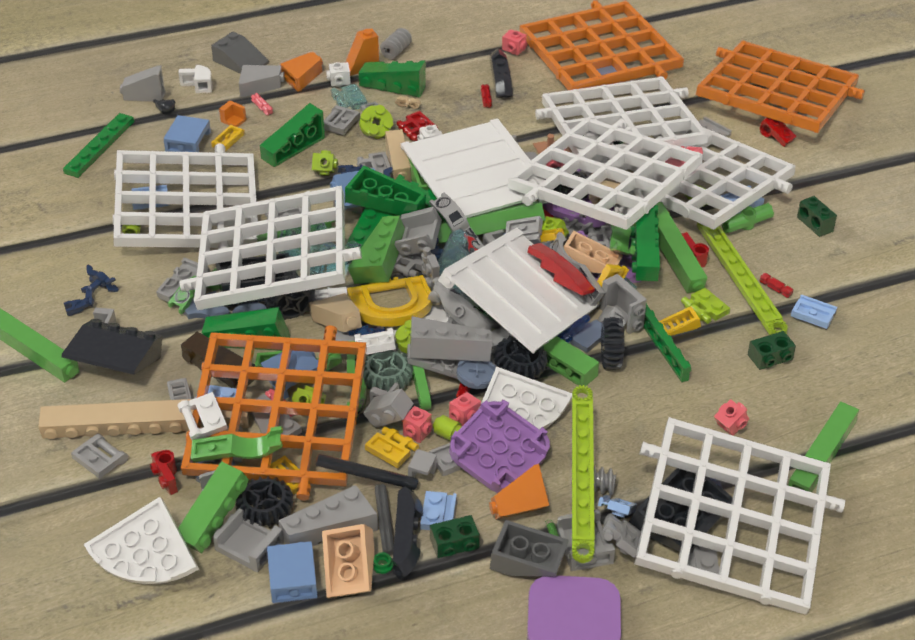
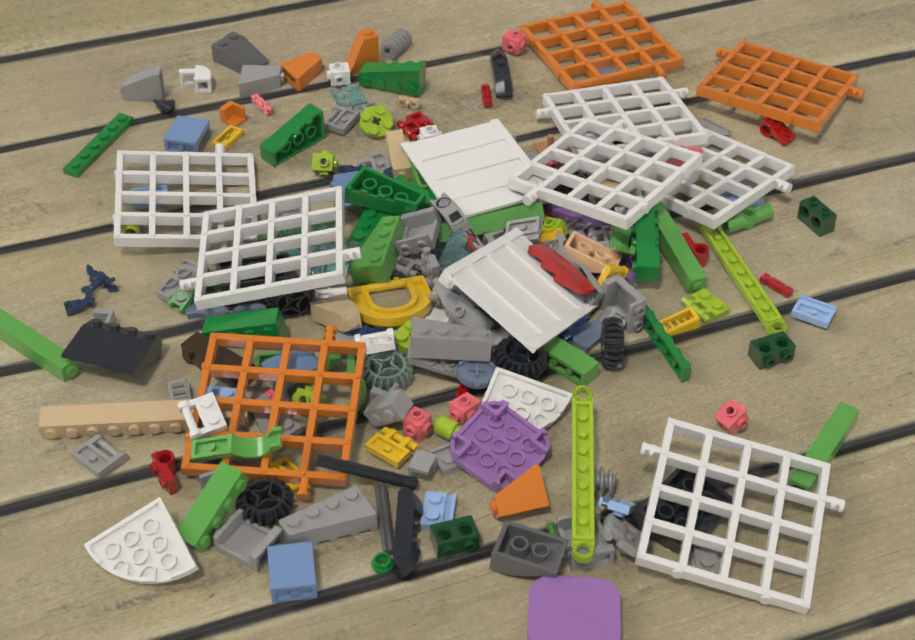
(348, 560): light nougat slope -> none
(421, 388): bright green beam -> none

